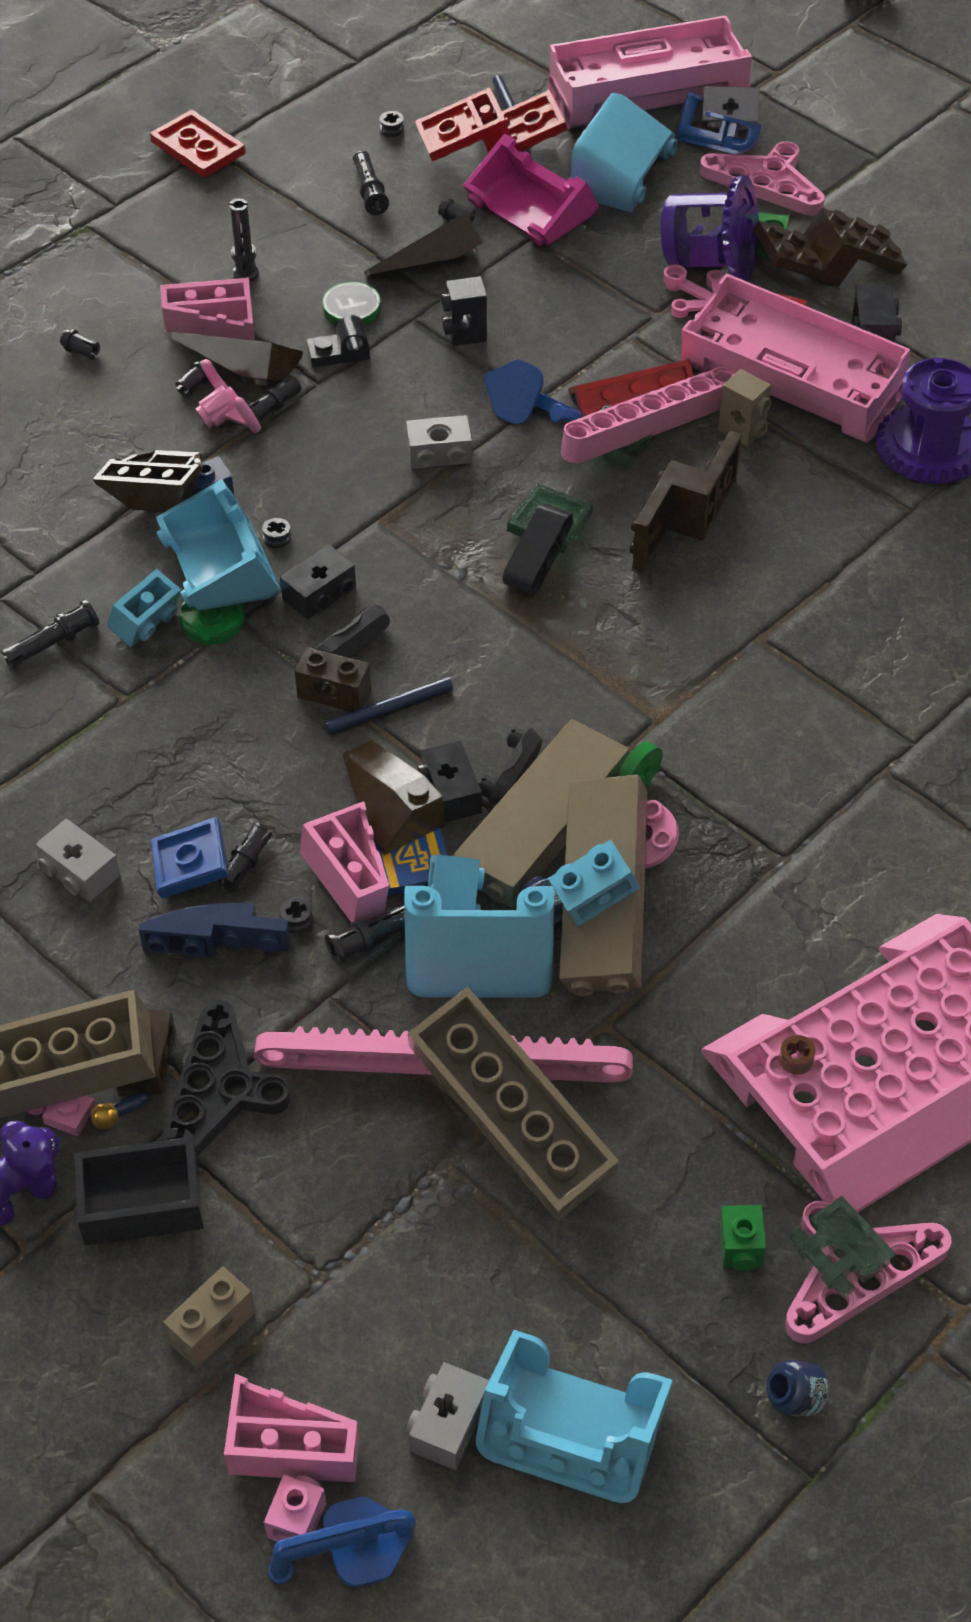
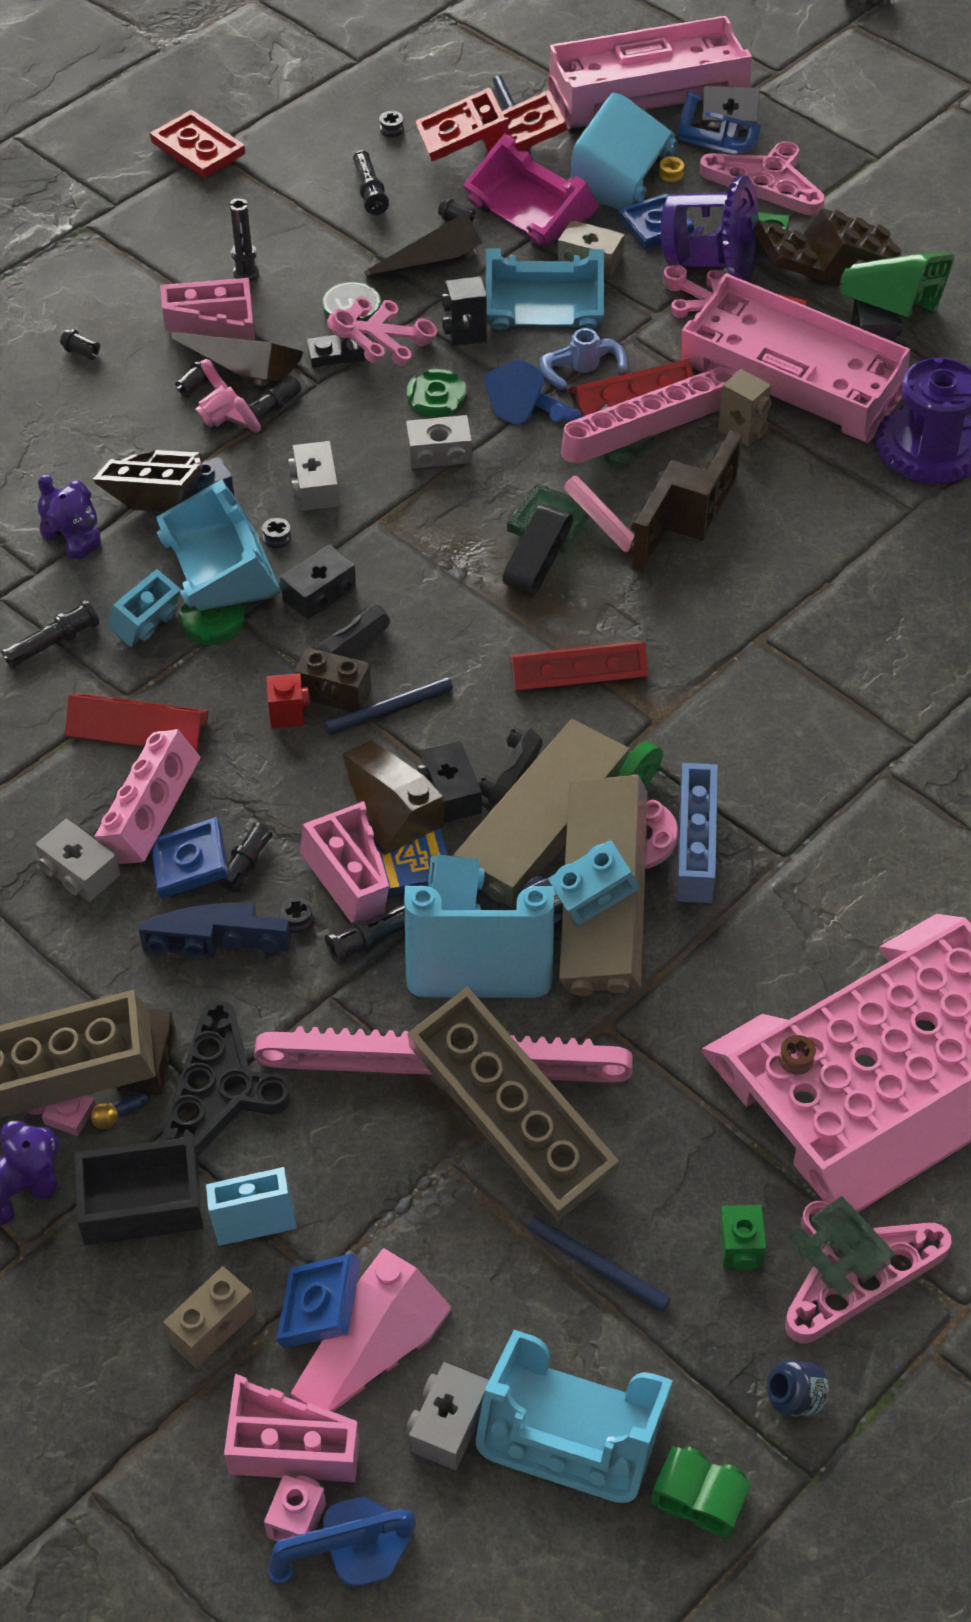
(68, 512): none -> dark purple animal
(129, 720): none -> red panel
(148, 796): none -> bright pink brick
(251, 1206): none -> medium azure brick
(286, 700): none -> red brick
(315, 476): none -> light grey brick
(318, 1301): none -> blue tile
(344, 324): none -> bright pink plant
(390, 1317): none -> bright pink wedge
(436, 393): none -> green tile
(545, 291): none -> medium azure windscreen
(579, 665): none -> red panel
(581, 237): none -> dark tan brick
(582, 356): none -> medium blue piece
(599, 512): none -> bright pink axle
(599, 1264): none -> dark blue bar
(644, 220): none -> blue tile
(671, 169): none -> yellow bush
(697, 833): none -> medium blue brick
(701, 1491): none -> green brick
(899, 281): none -> green windscreen

